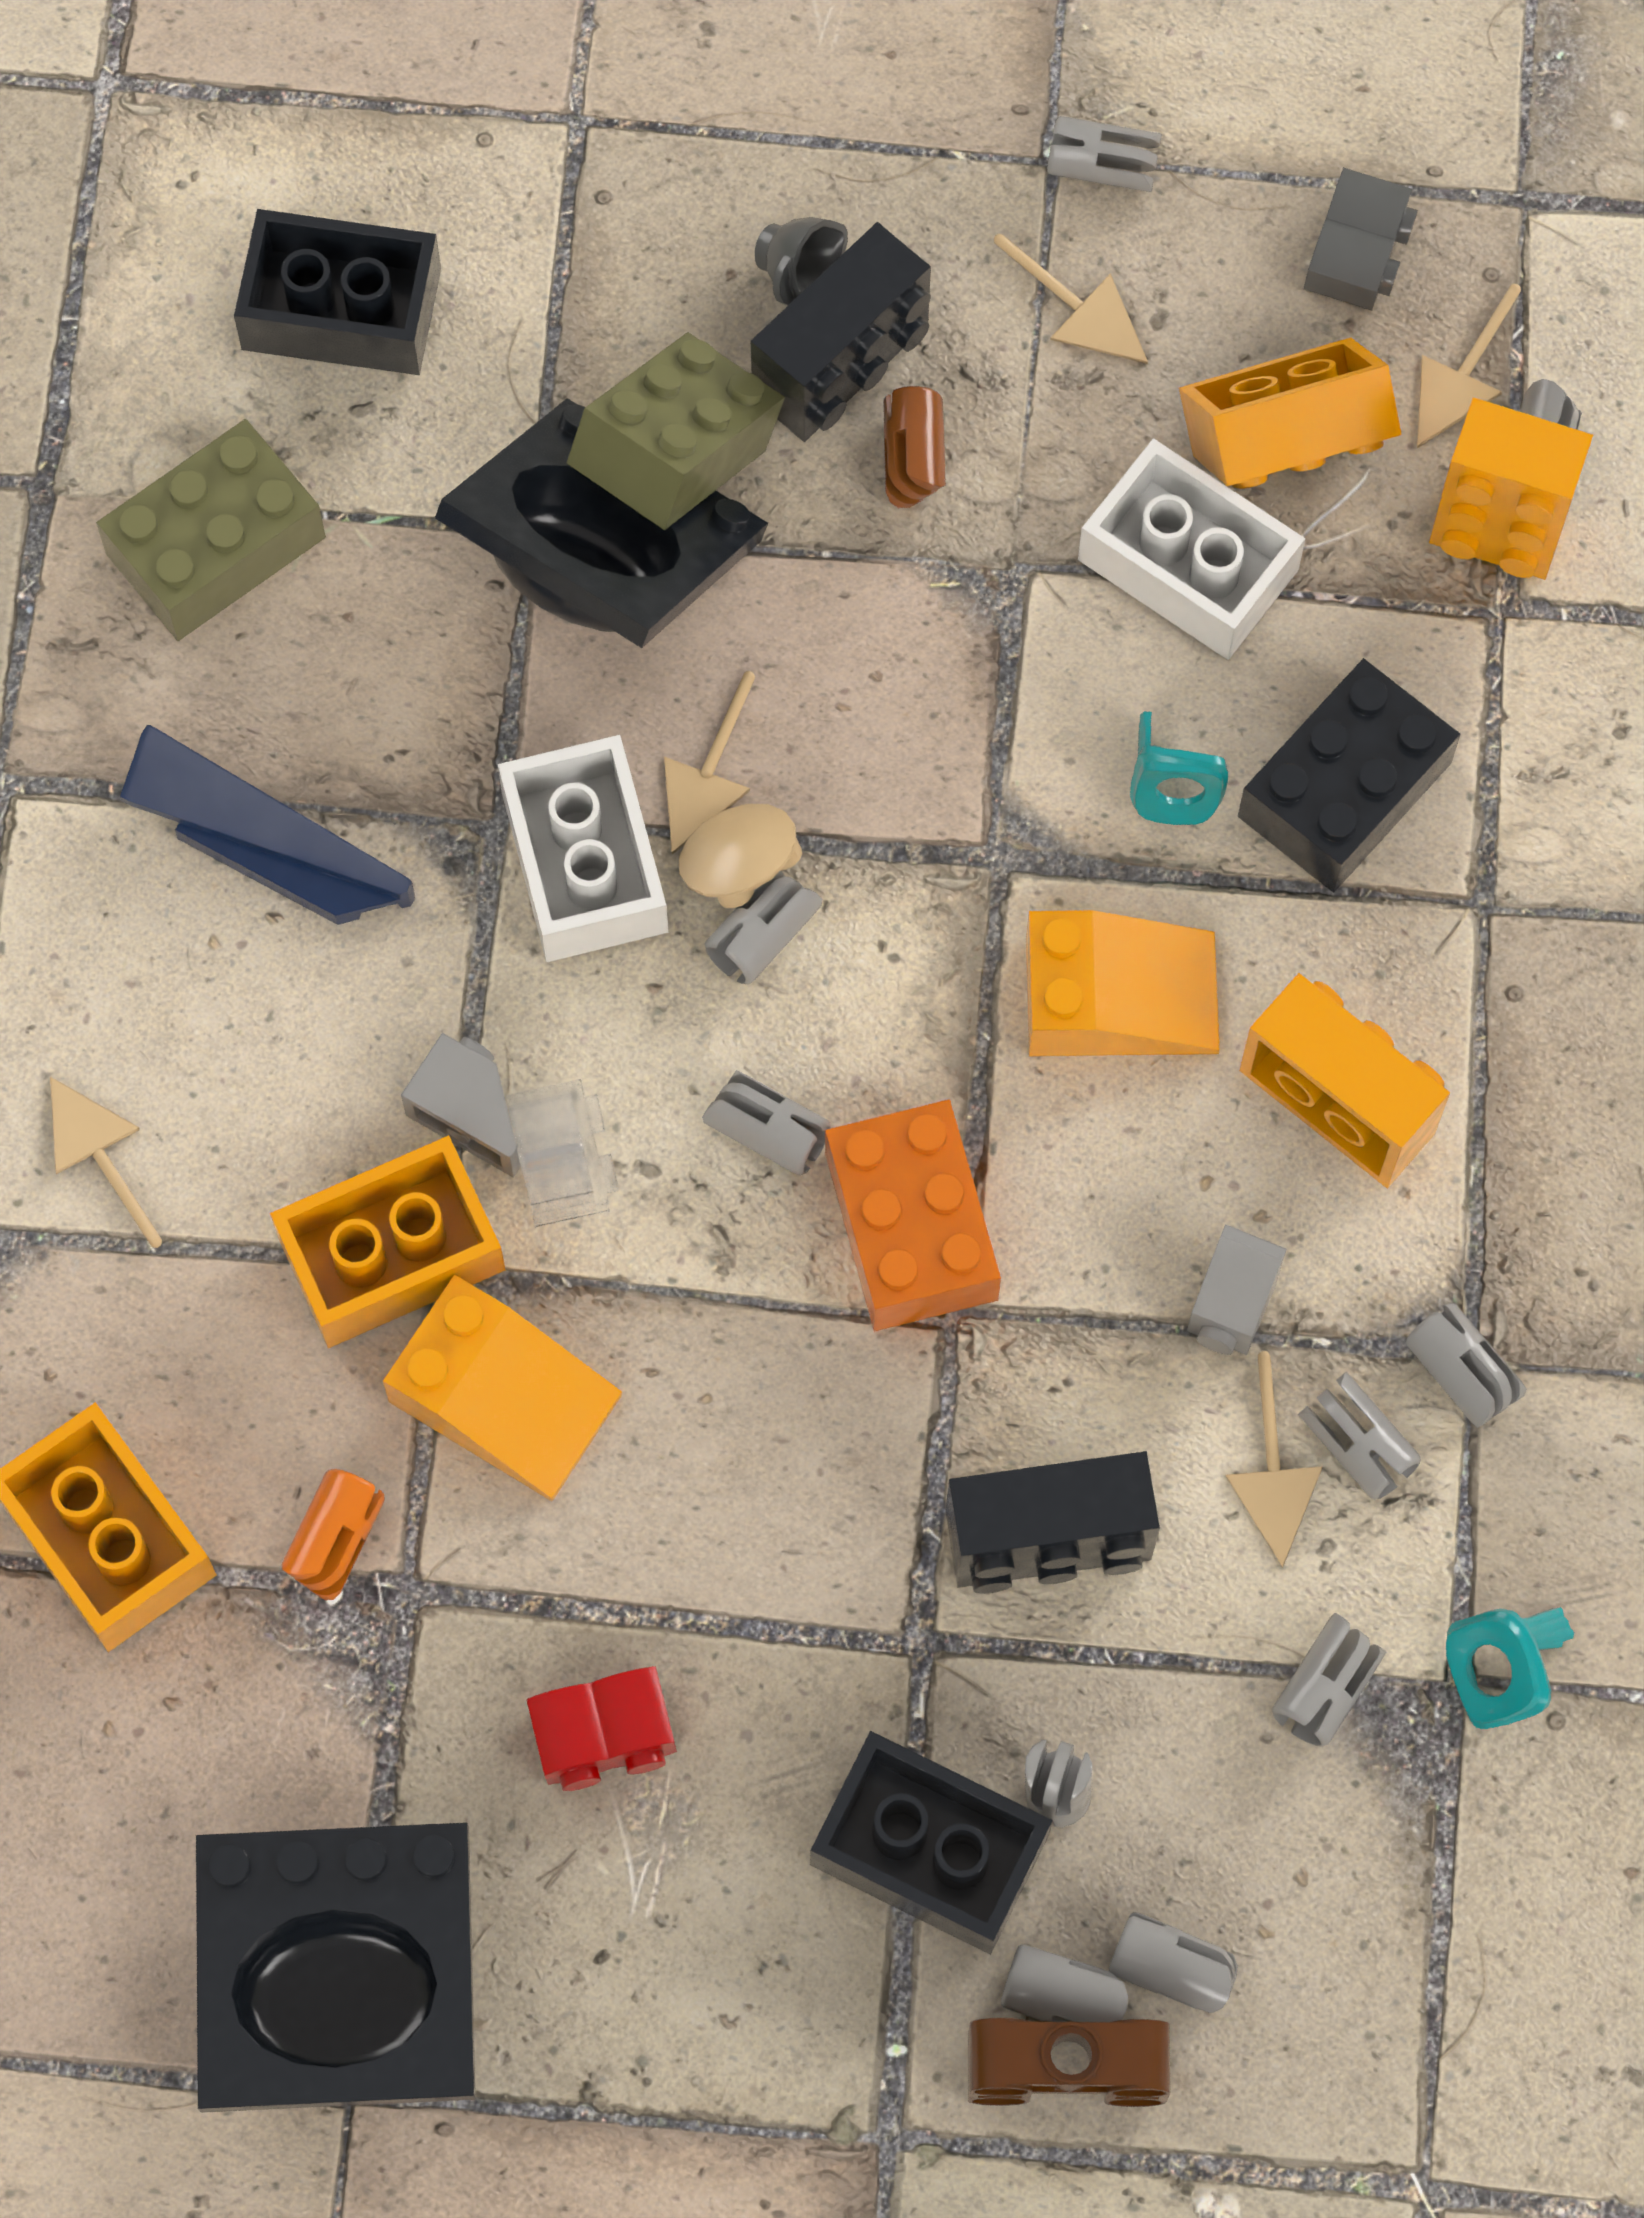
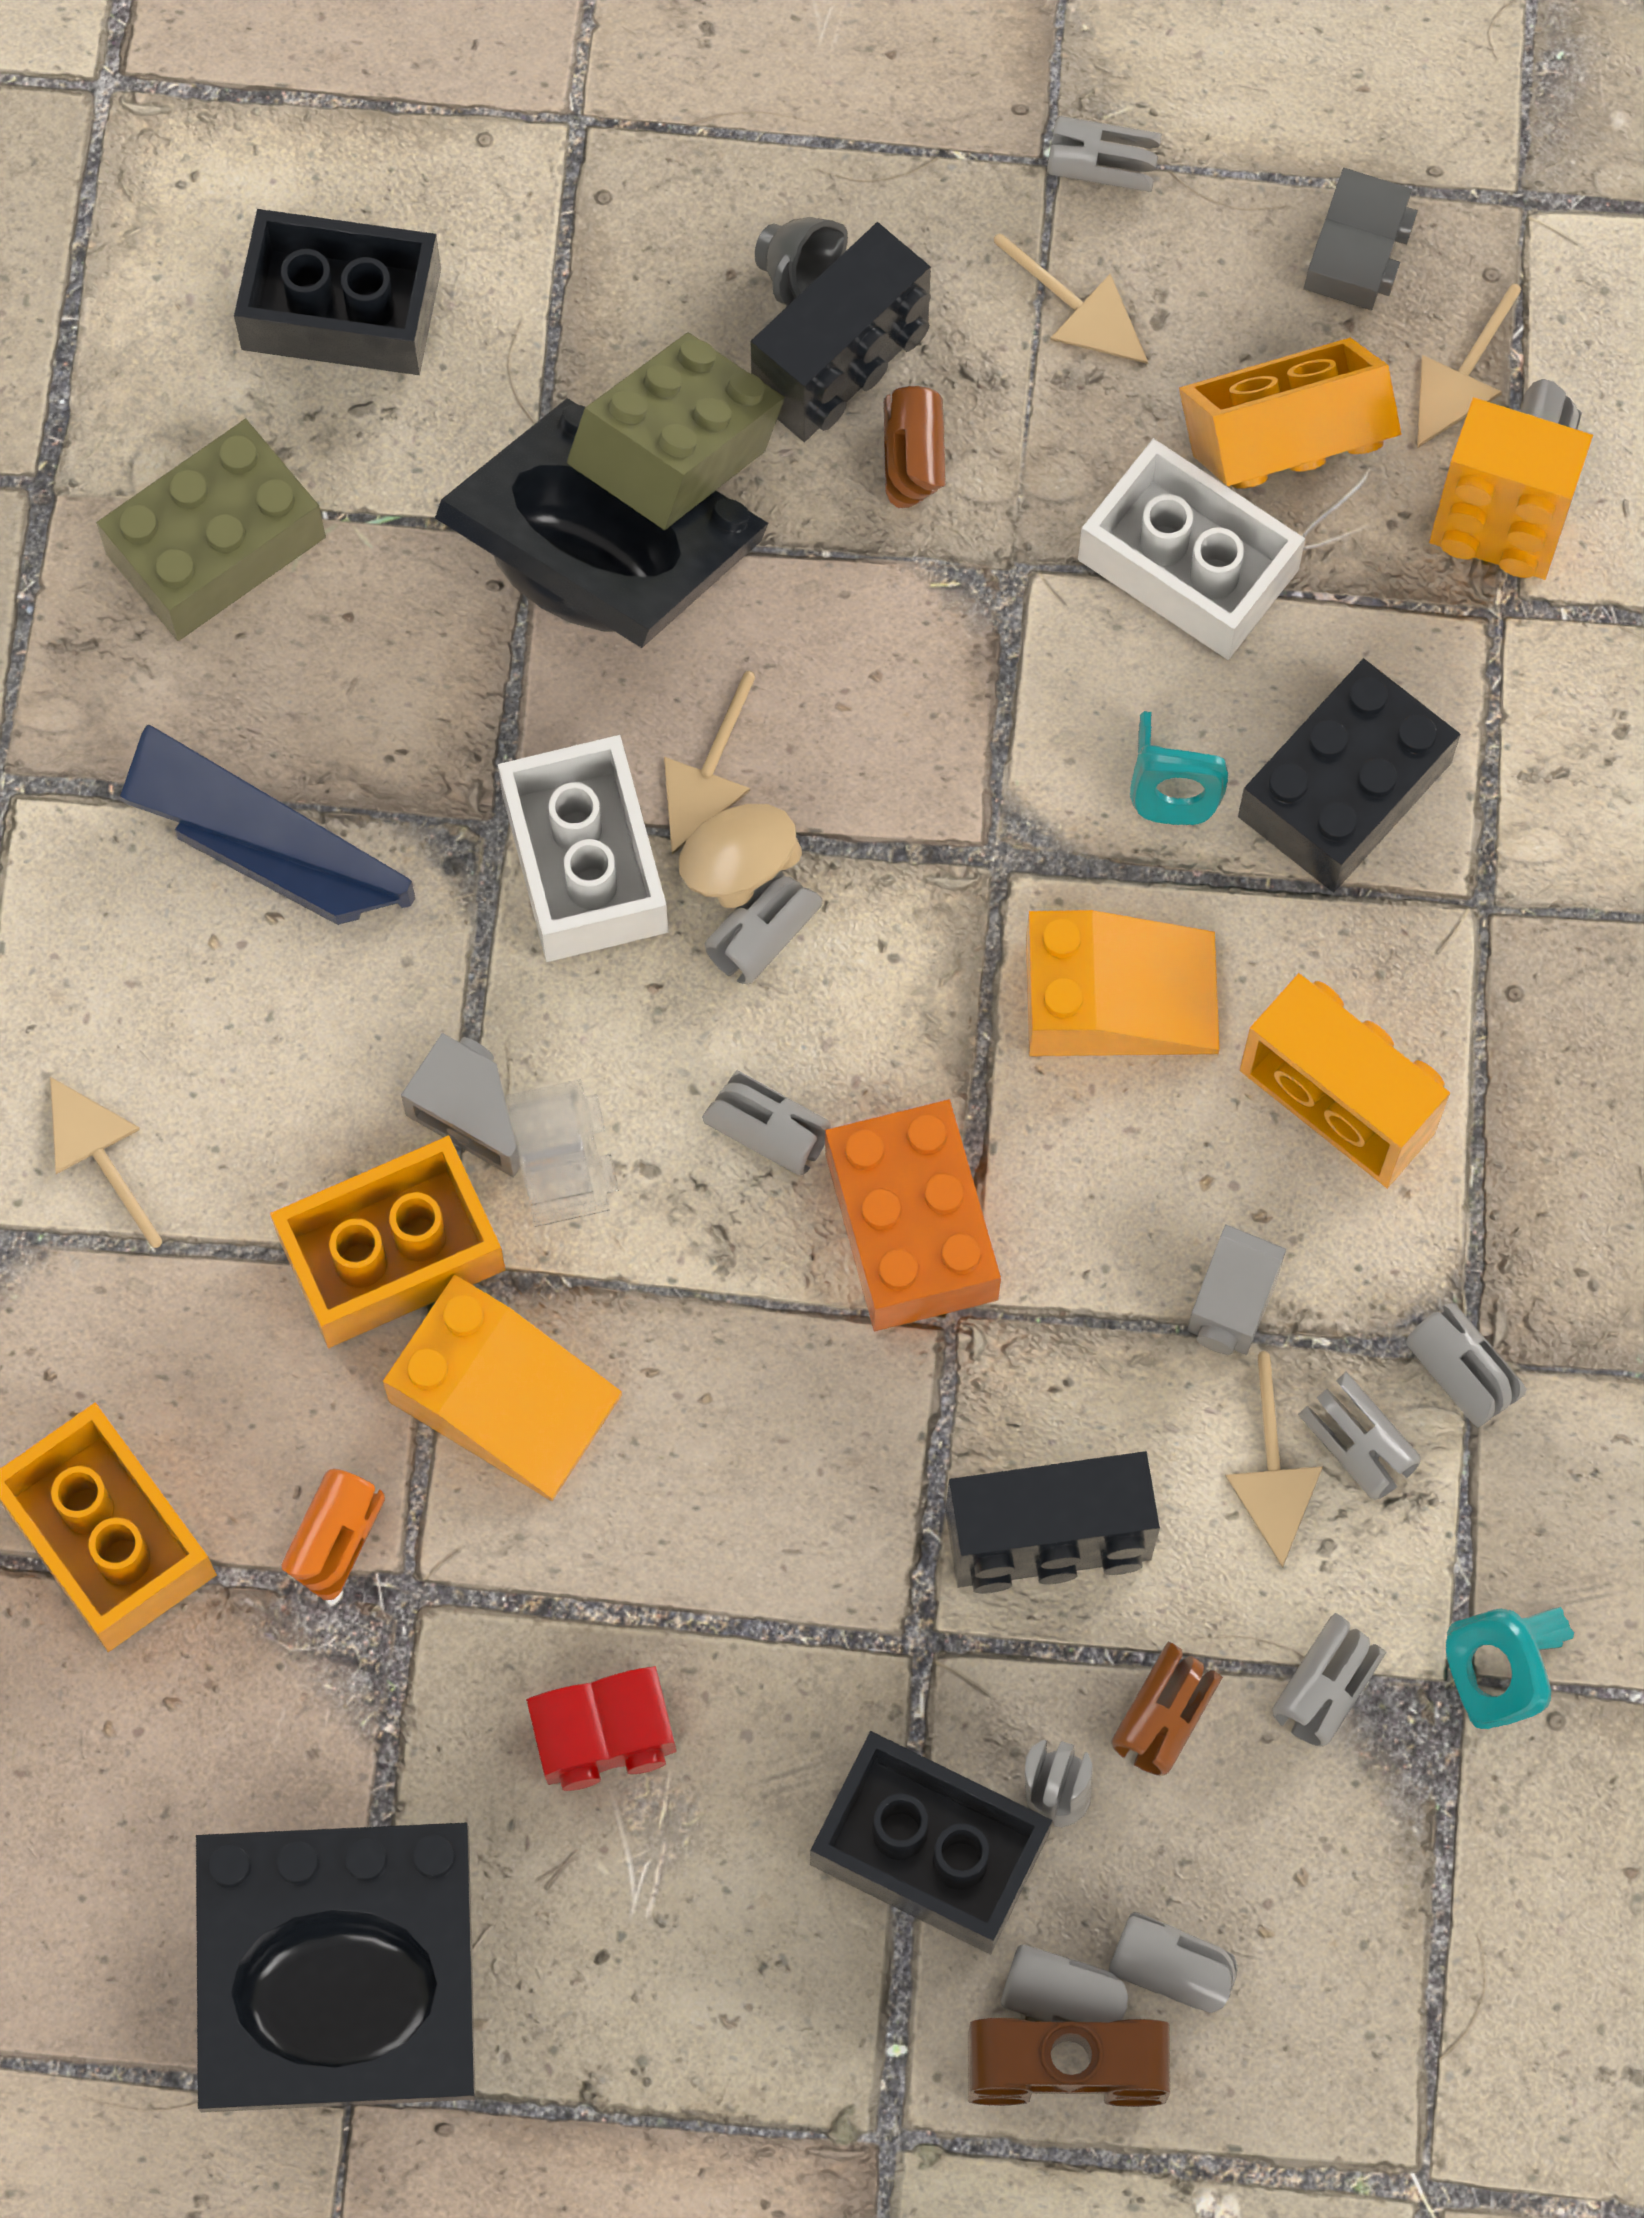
(1165, 1711): none -> dark orange arm

